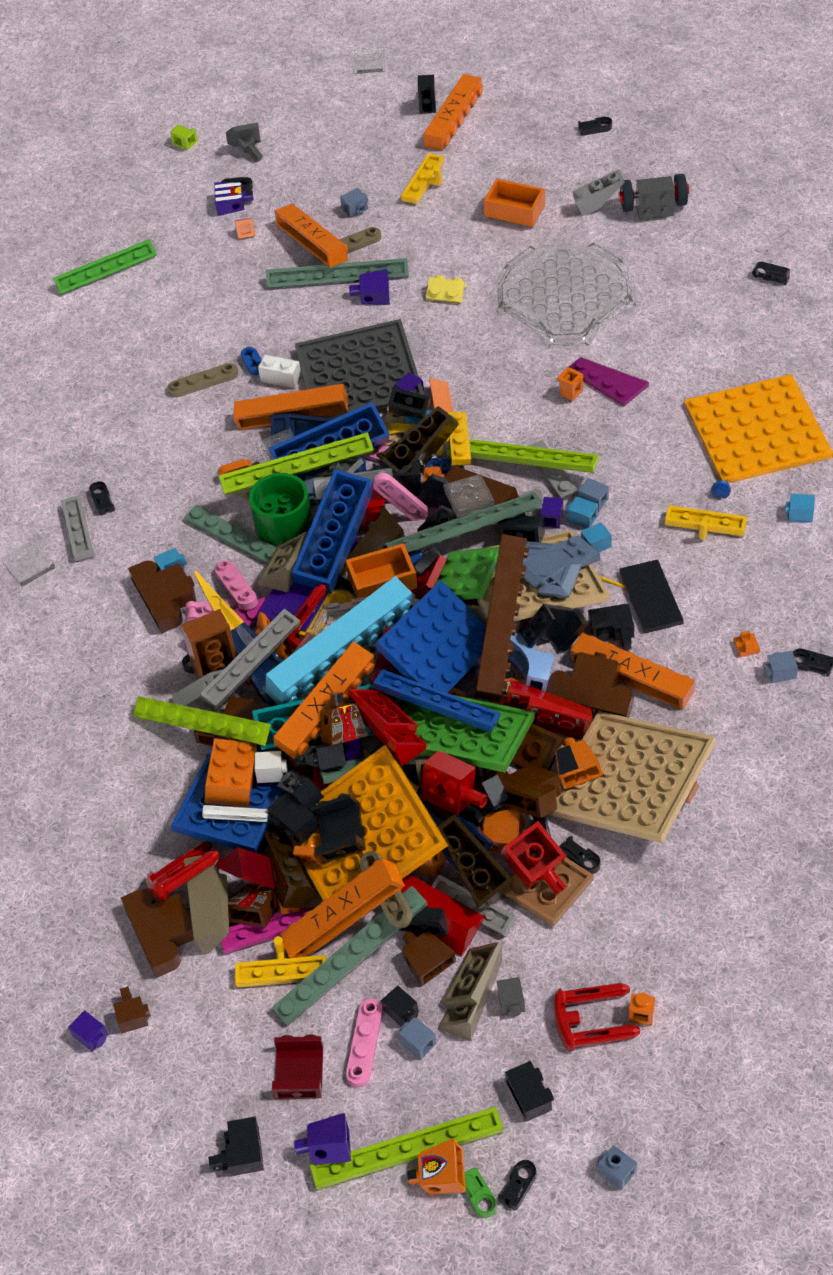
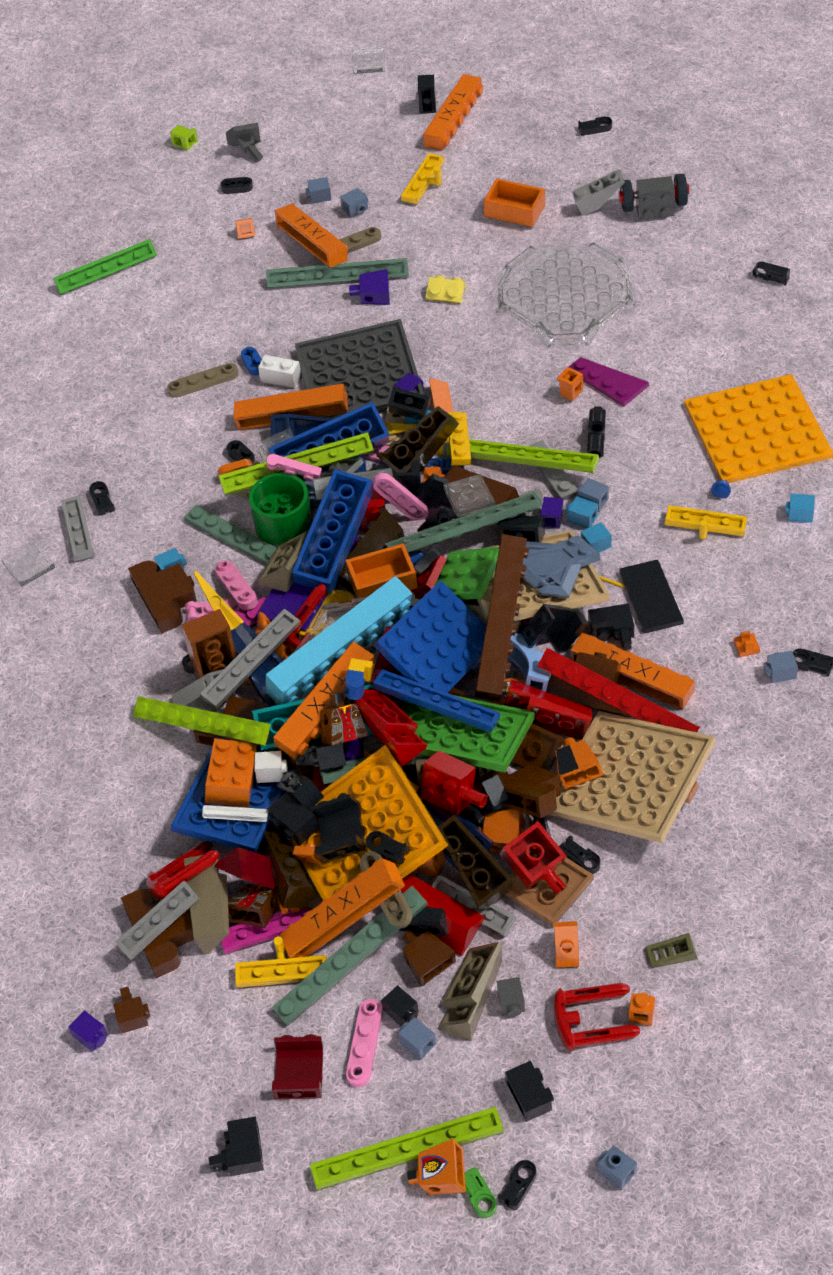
(157, 920): none -> light grey plate
(230, 197): dark purple torso -> none
(243, 451): none -> black beam
(293, 467): none -> bright pink plate
(318, 190): none -> sand blue brick
(326, 1141): dark purple torso -> none
(357, 674): none -> blue leg
(388, 848): none -> black piece
(566, 944): none -> orange brick
(596, 431): none -> black piece
(610, 692): none -> red plate
(678, 941): none -> olive slope

